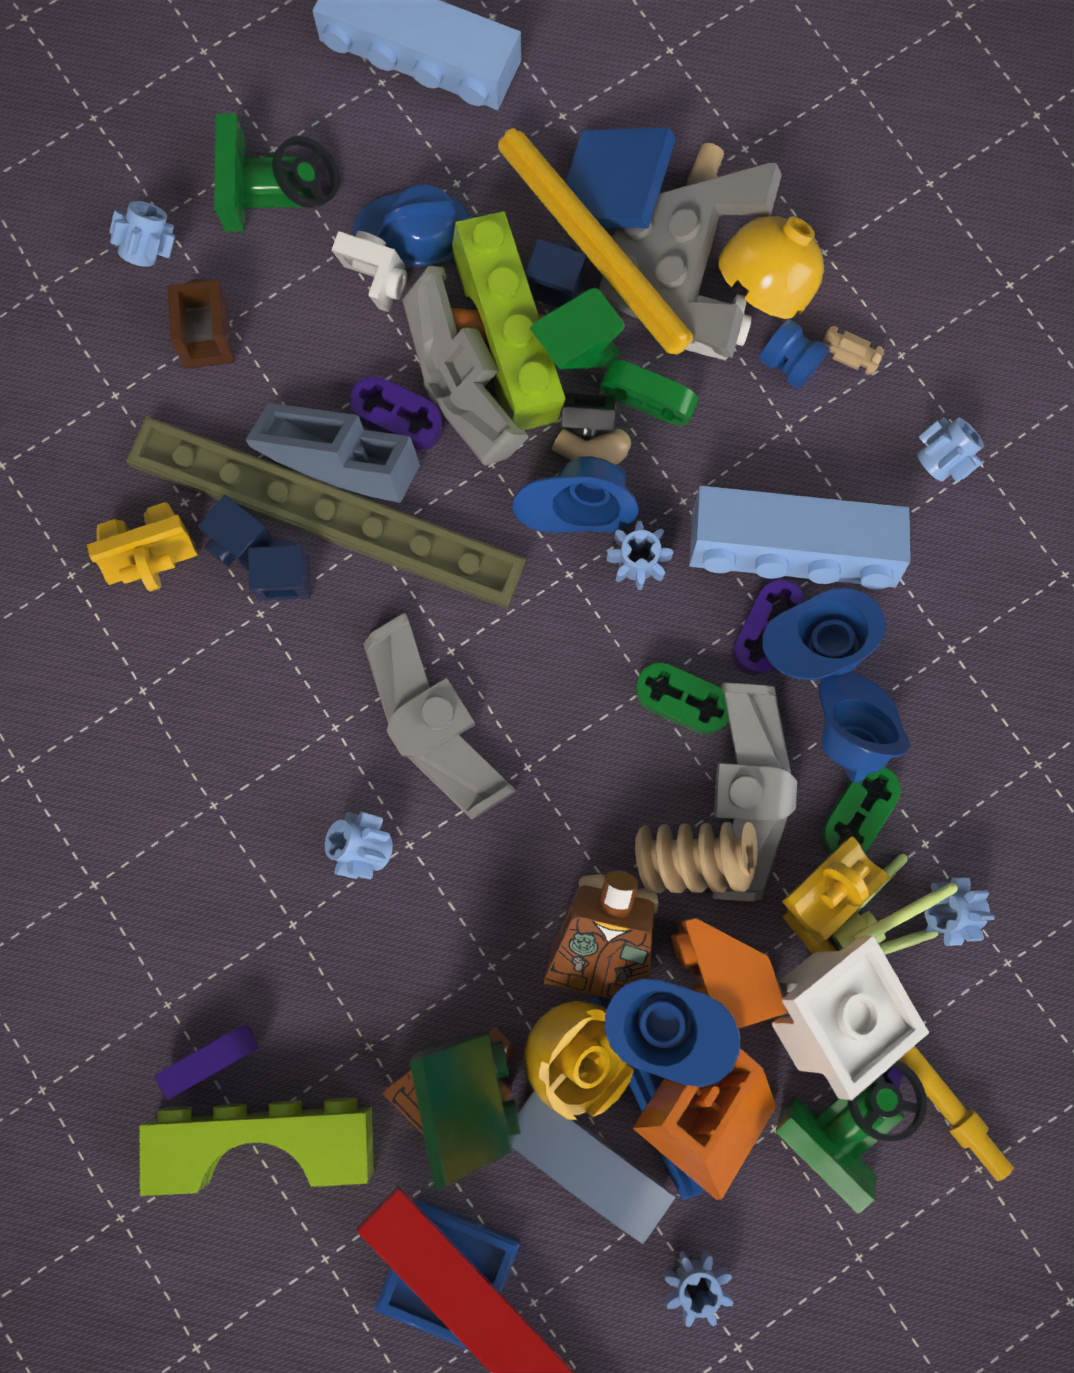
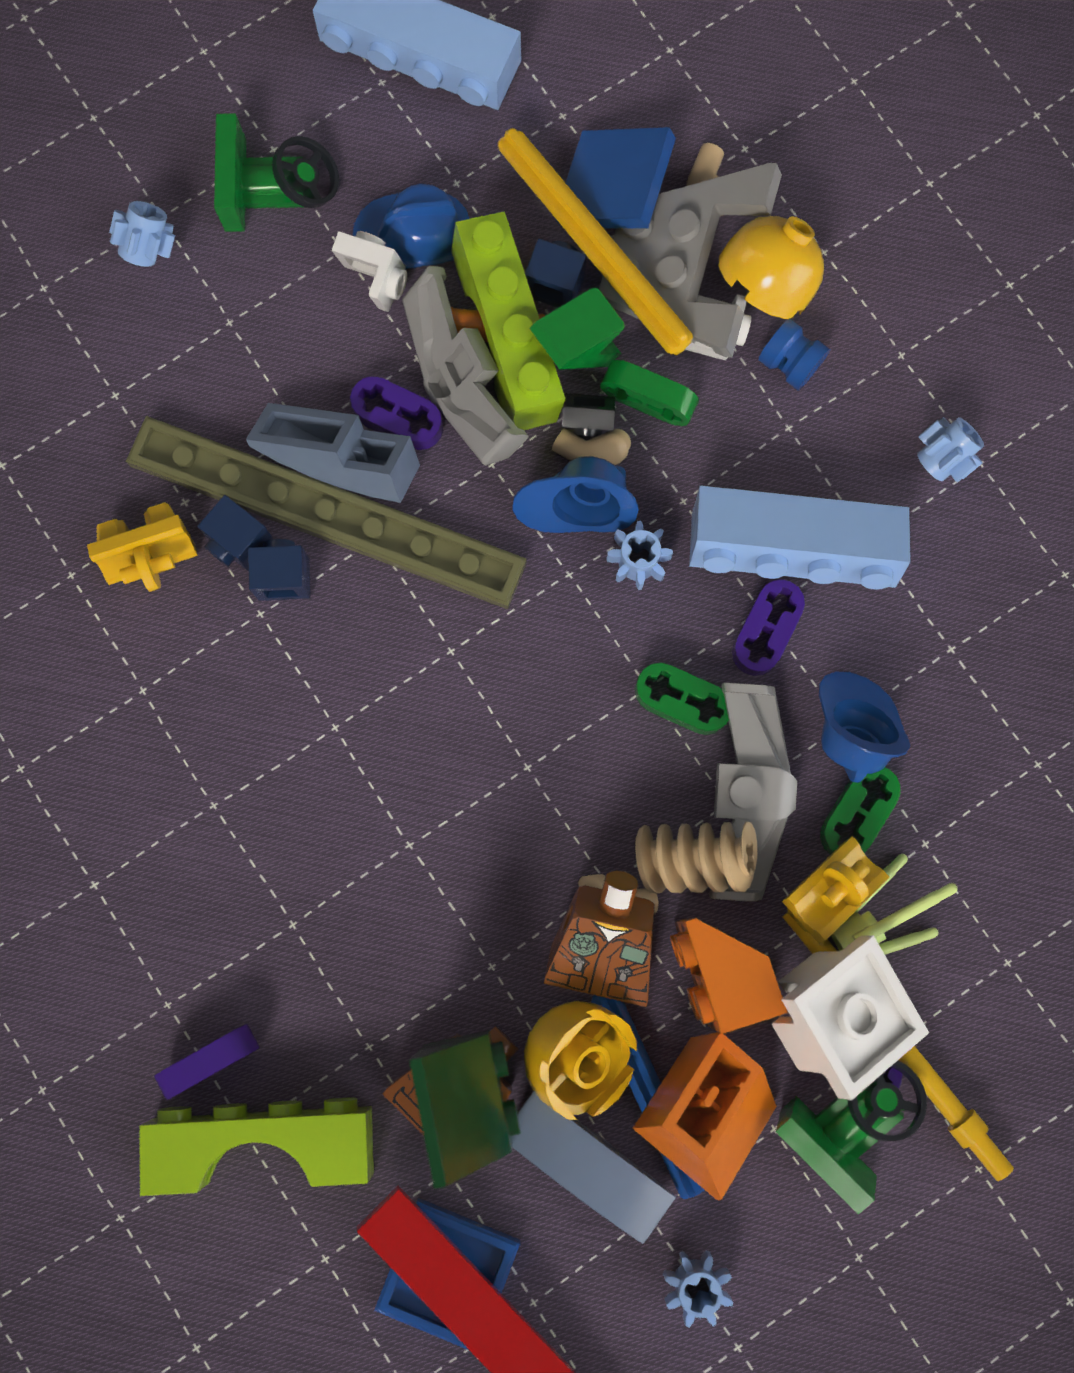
(200, 323): reddish brown window -> none
(358, 845): light blue gear -> none
(429, 721): light grey plate -> none
(672, 1032): blue piece -> none
(824, 635): blue piece -> none
(853, 350): tan piece -> none
(960, 914): light blue gear -> none

